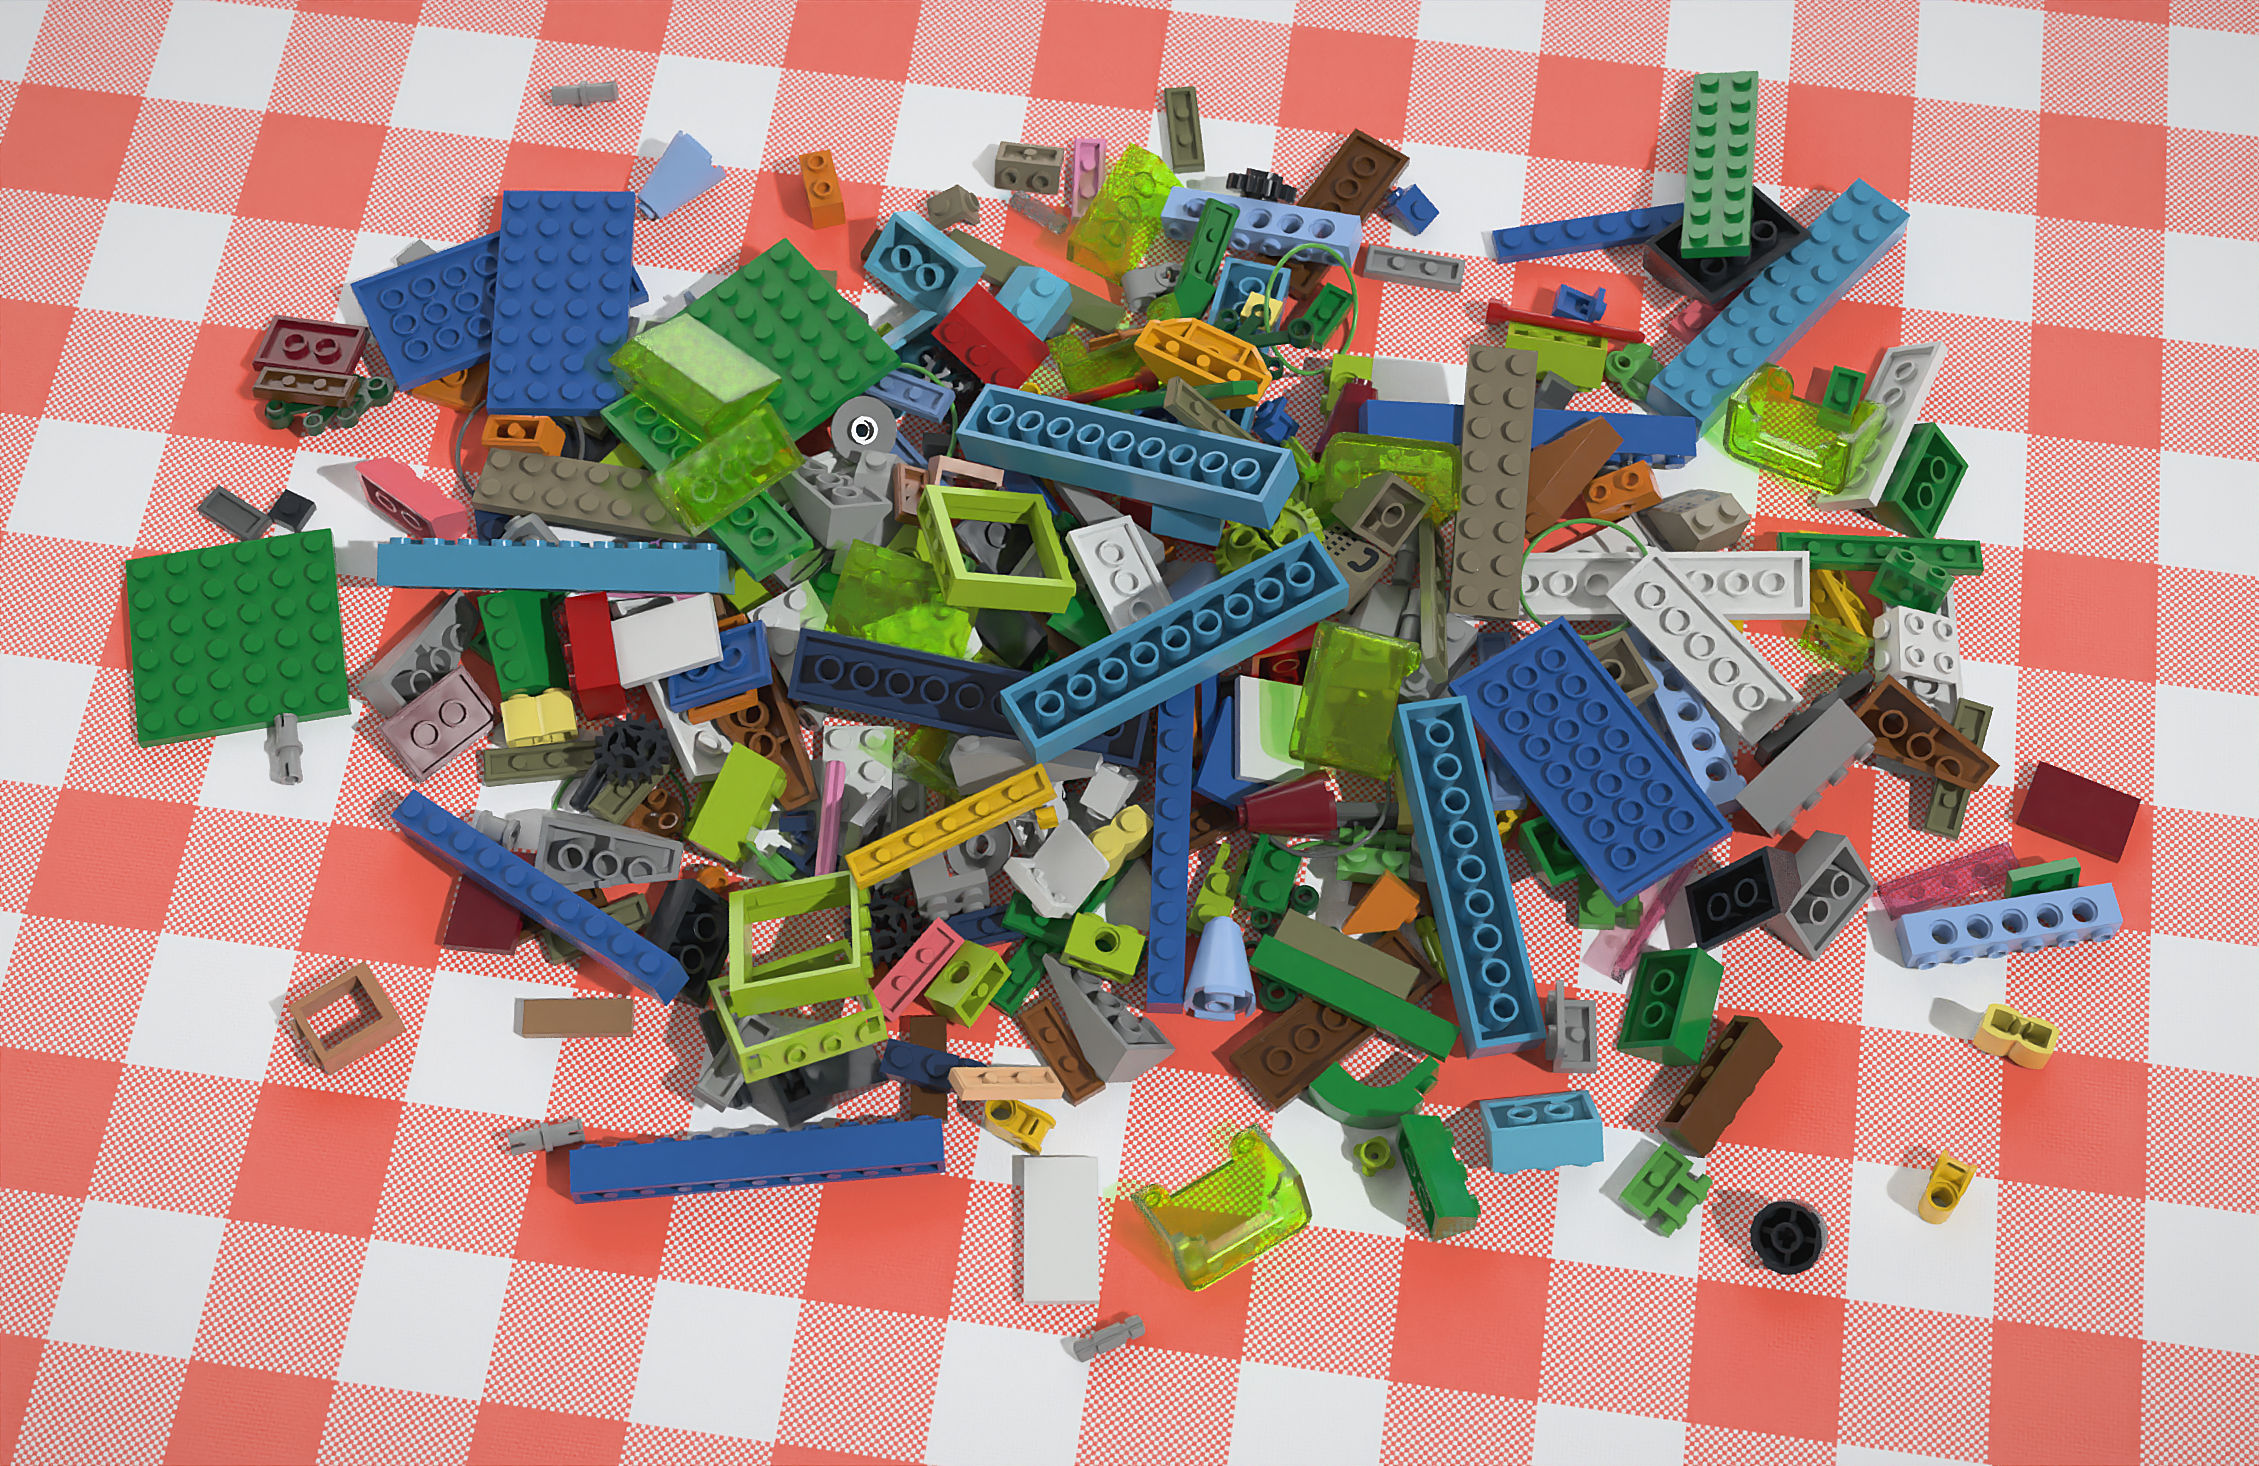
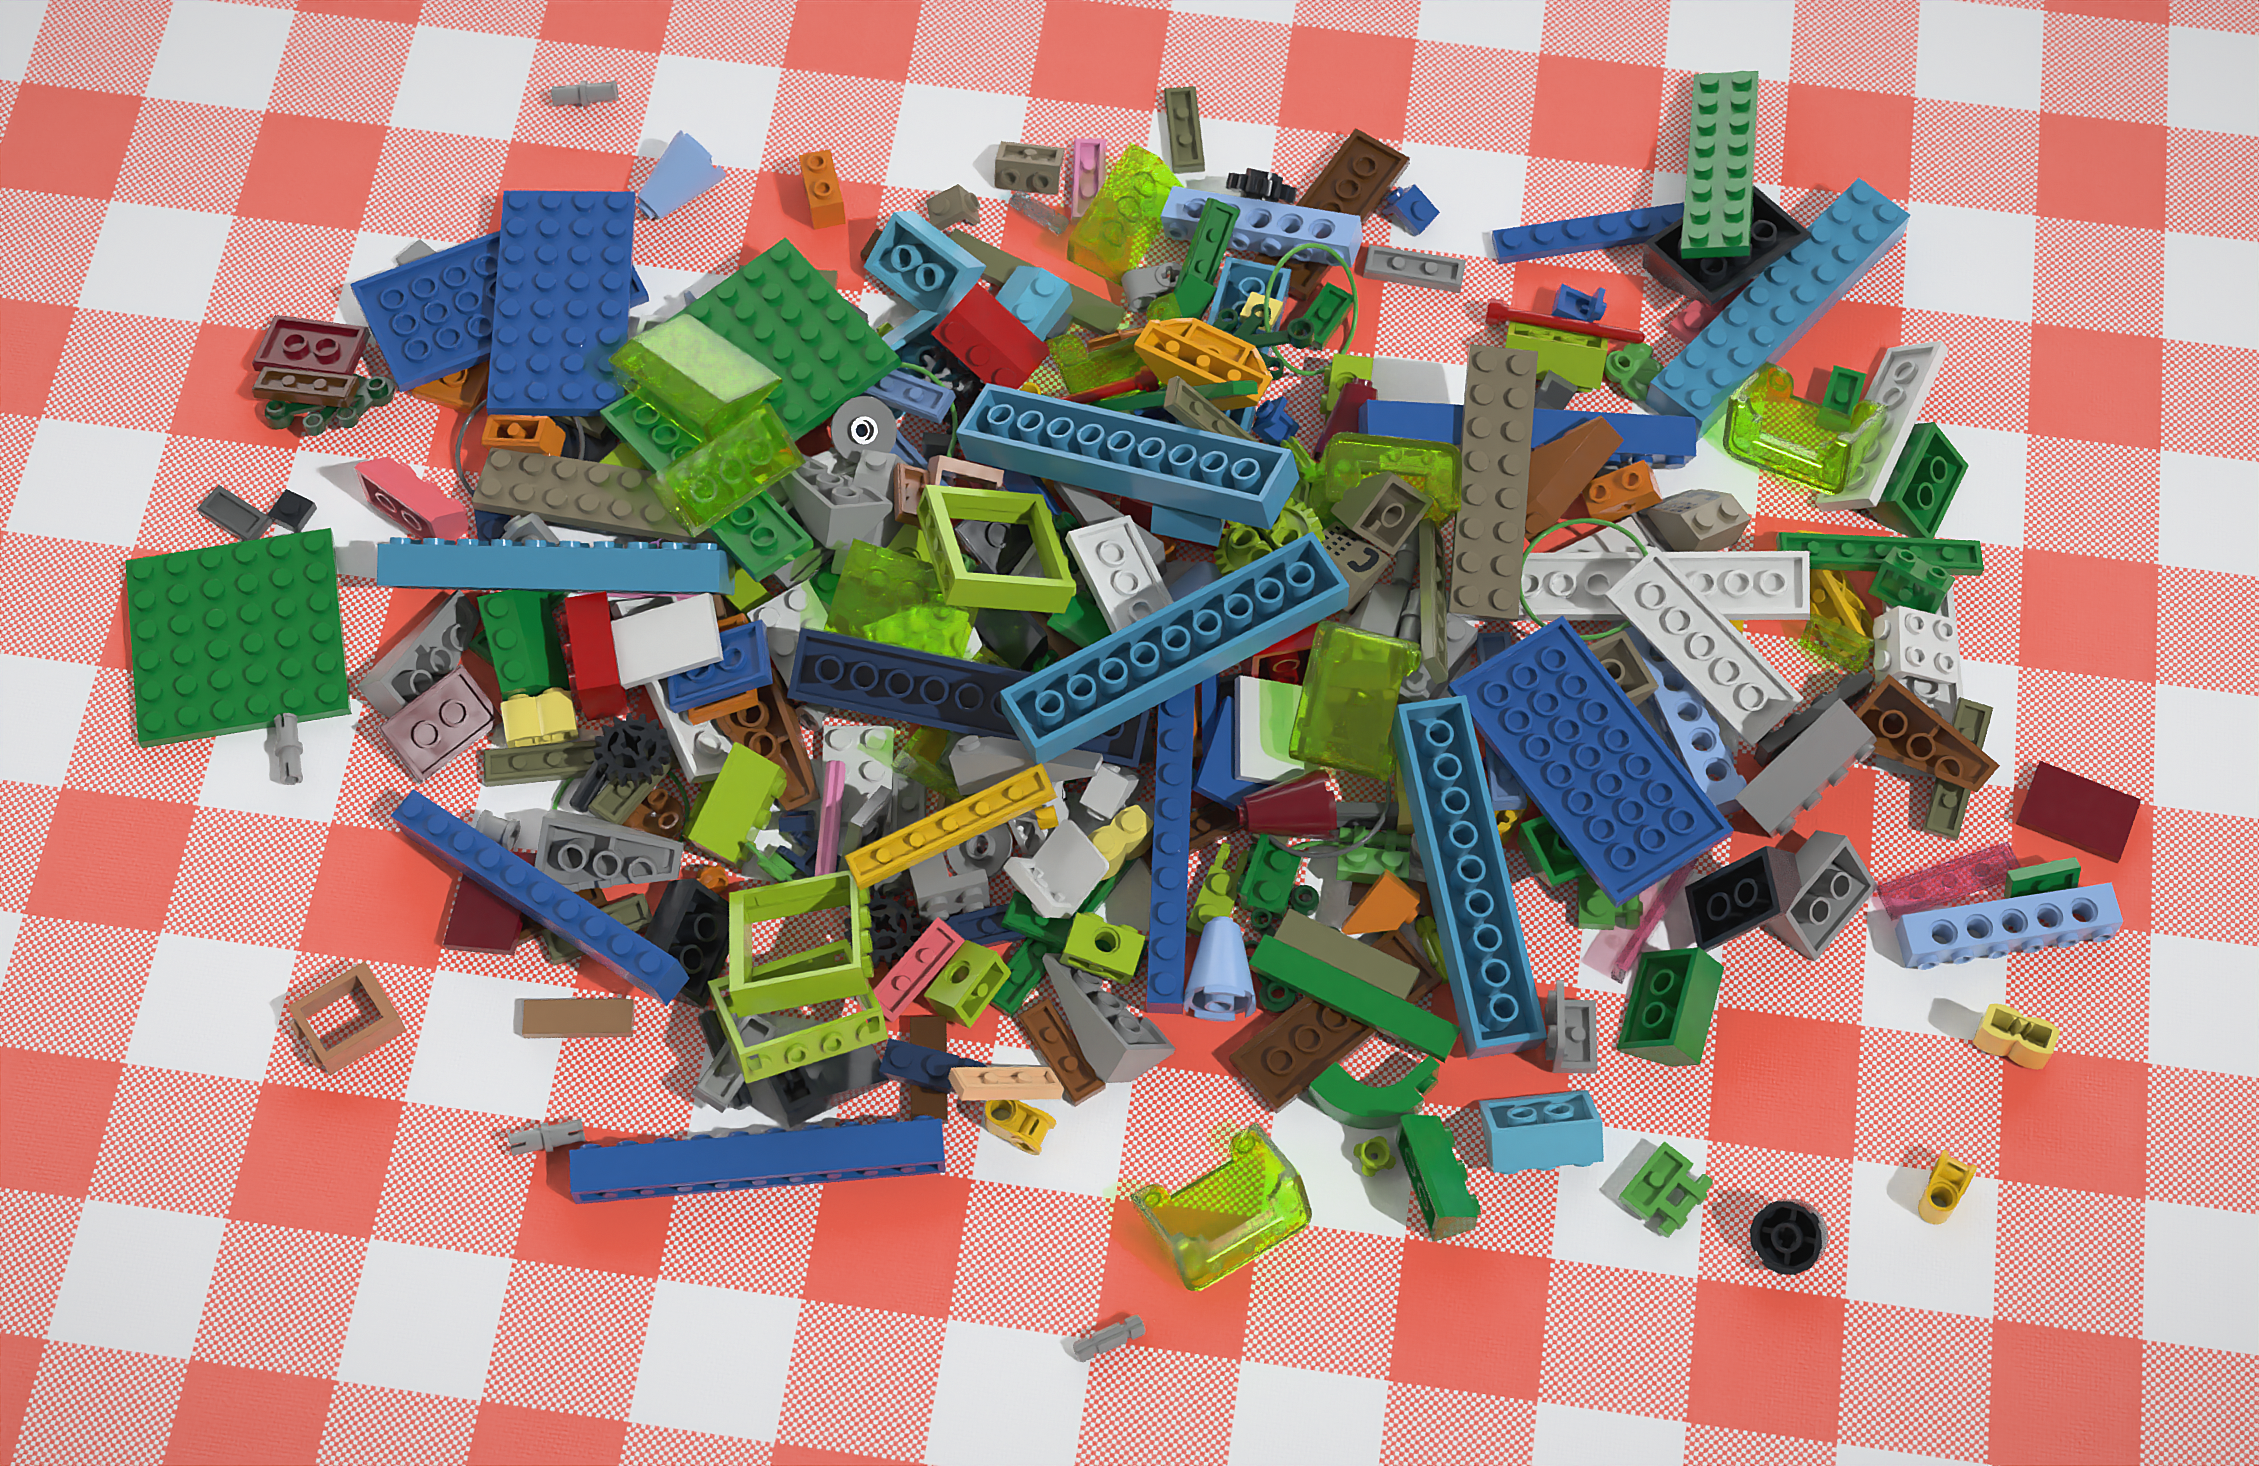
(1061, 1231): white tile -> none
(1719, 1086): reddish brown brick -> none

